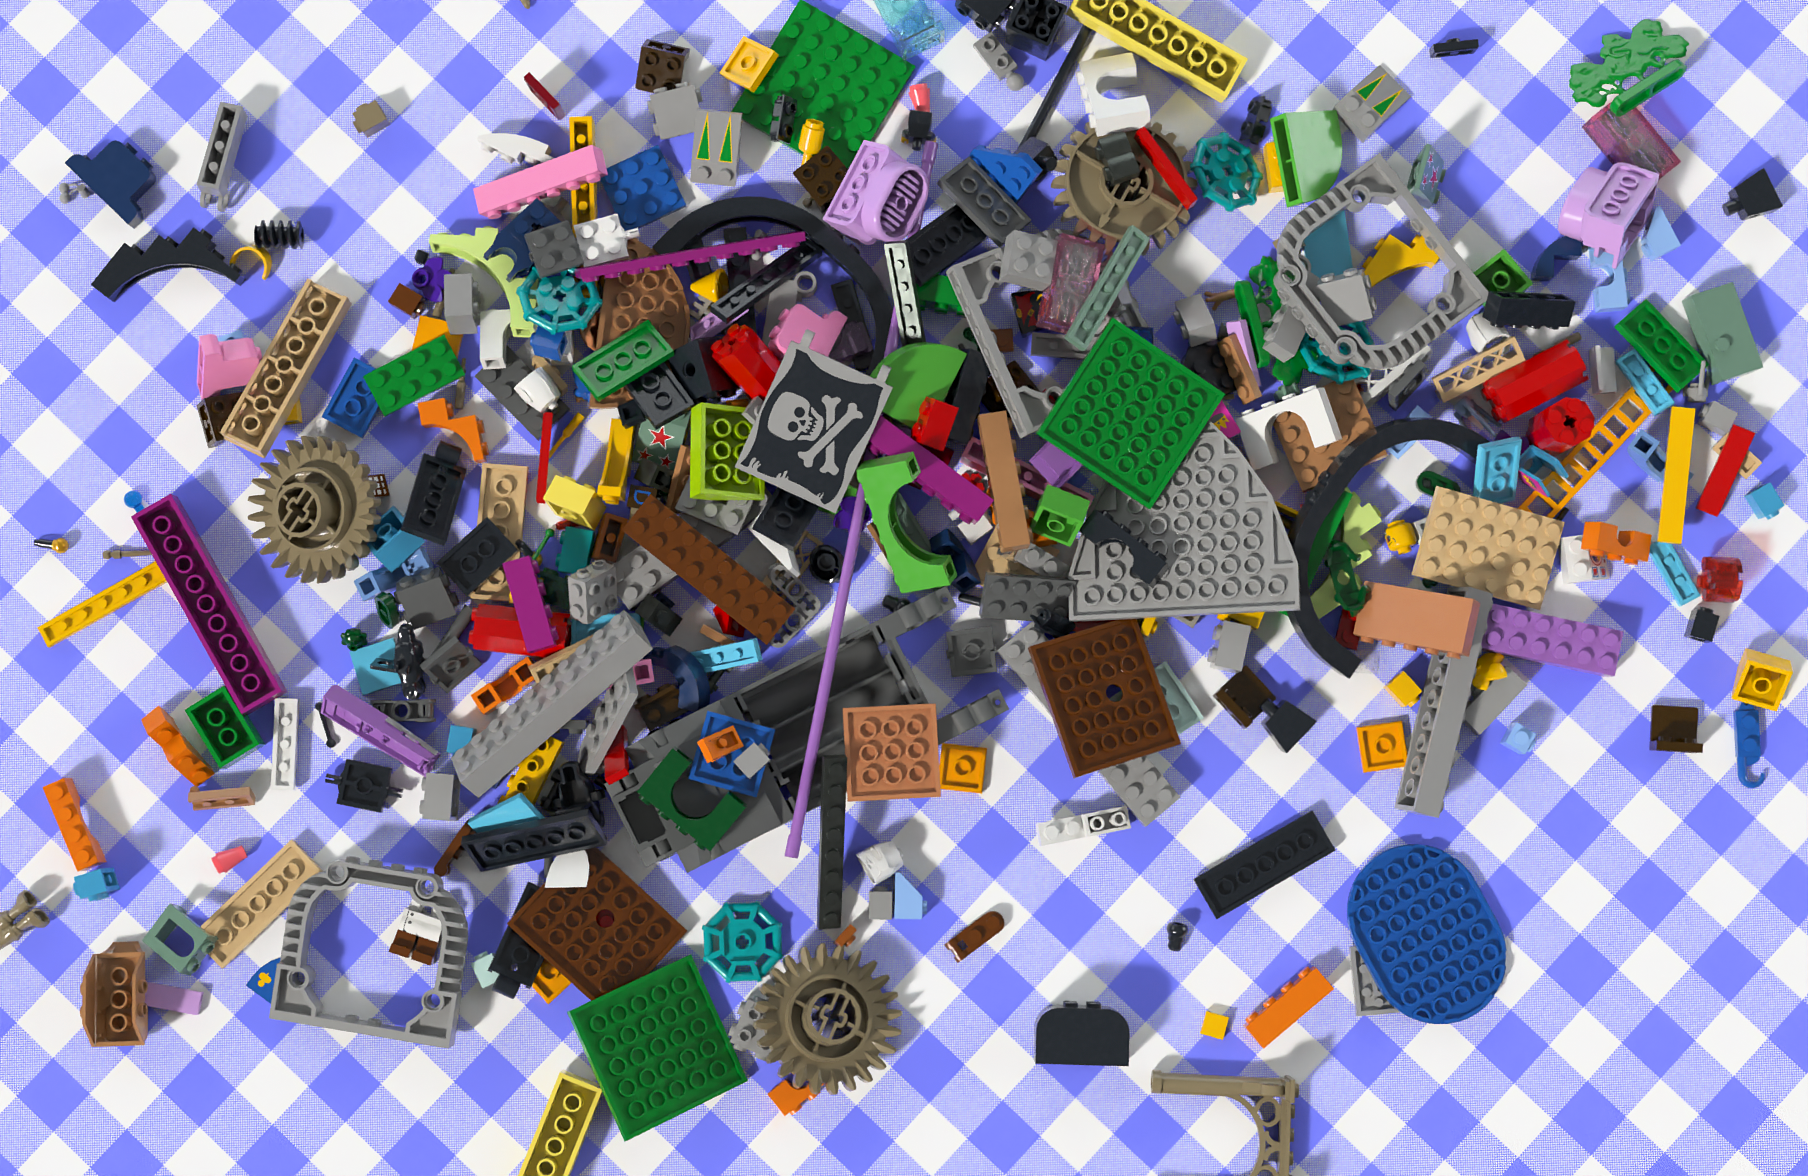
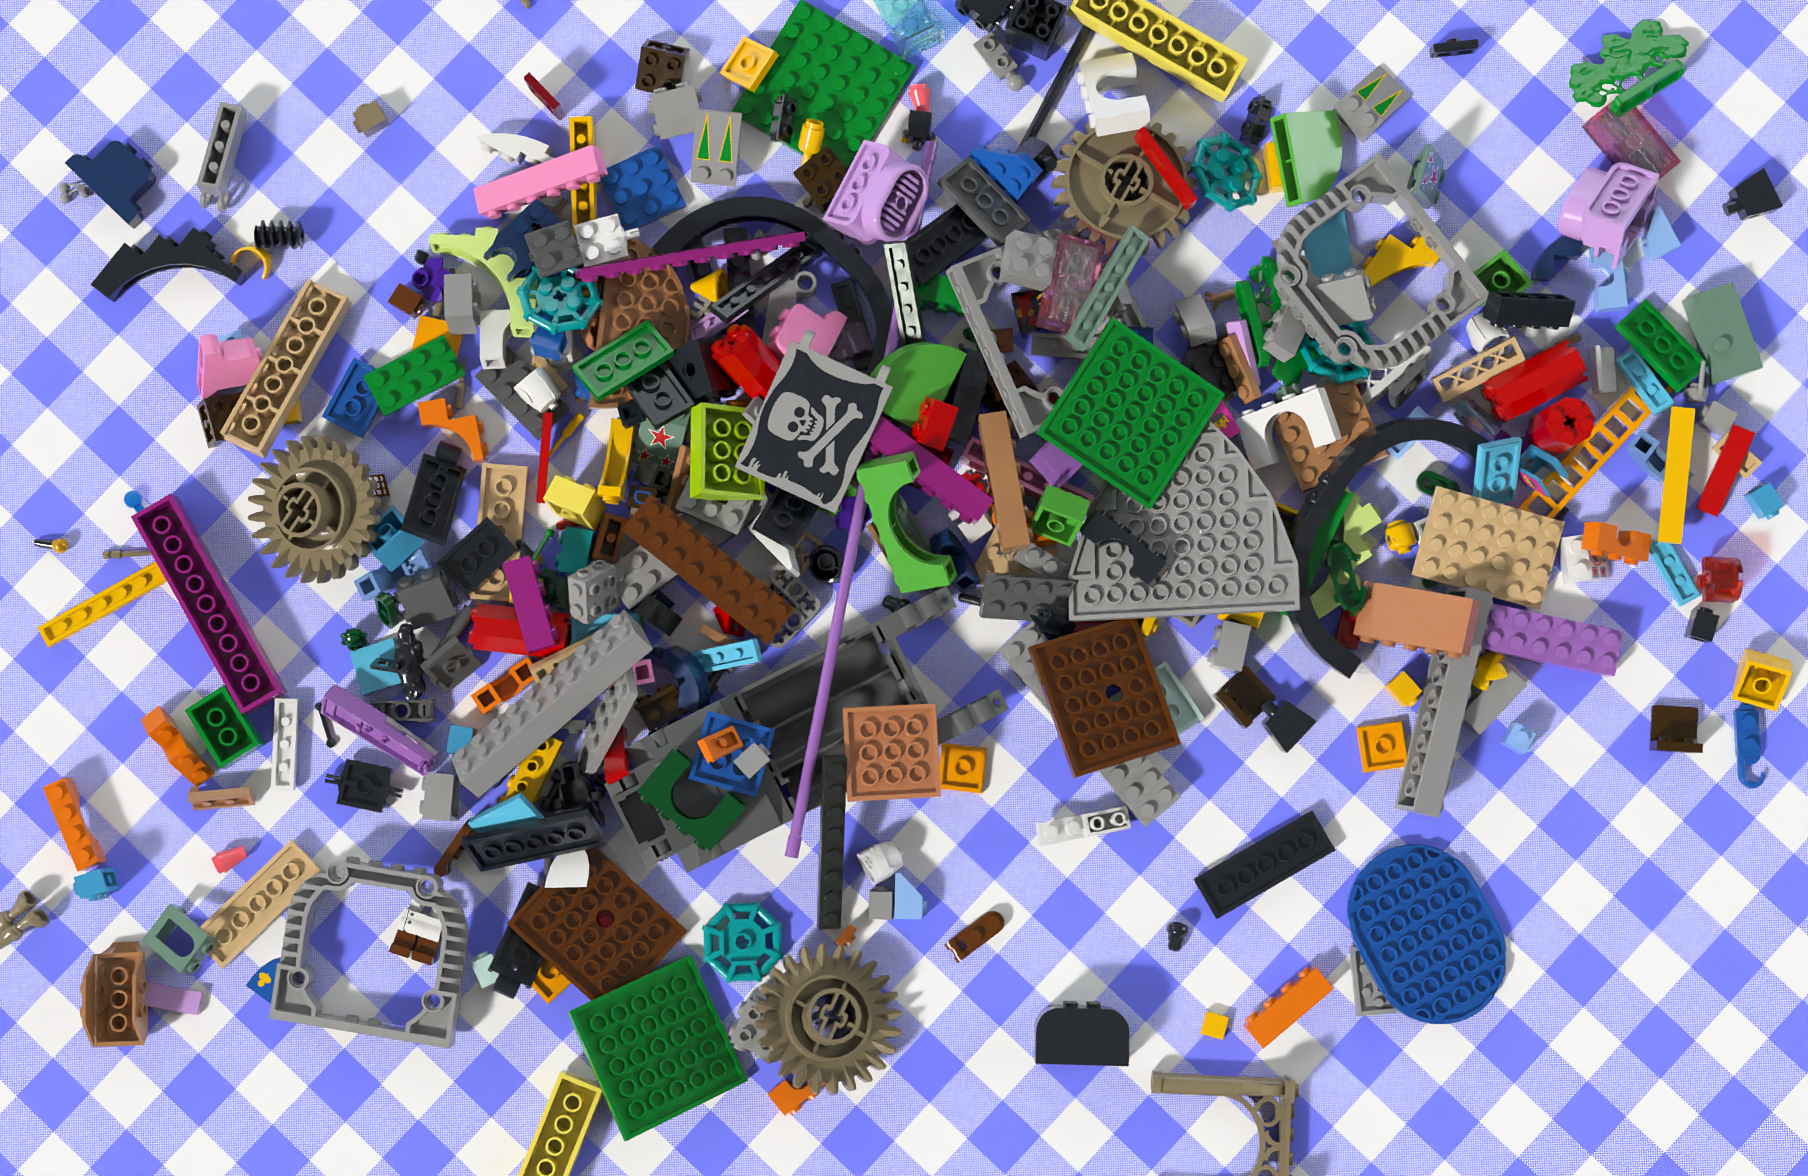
(971, 651): dark grey plate -> none
(1117, 158): pearl dark grey brick -> none

